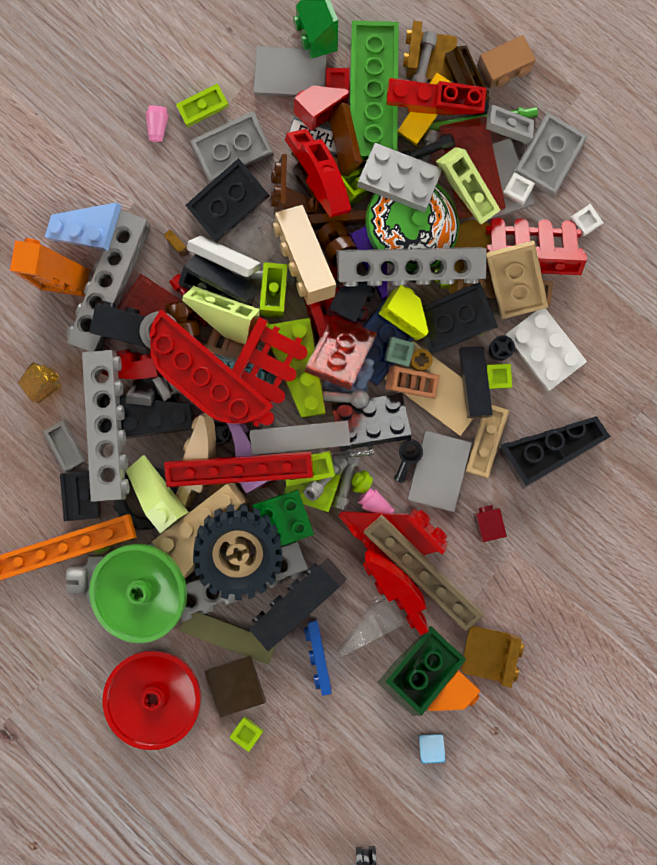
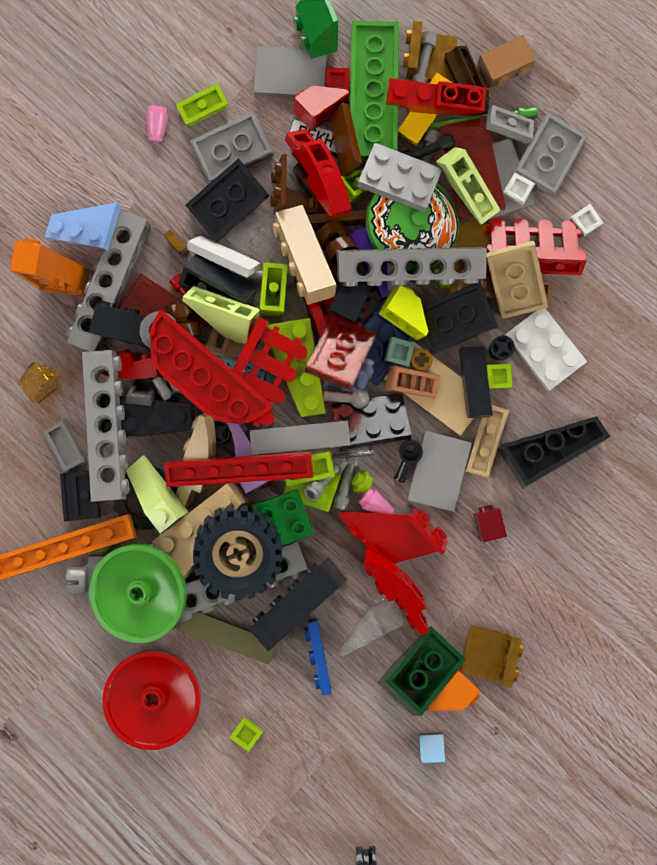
(235, 686): dark brown tile -> none
(423, 572): dark tan tile -> none

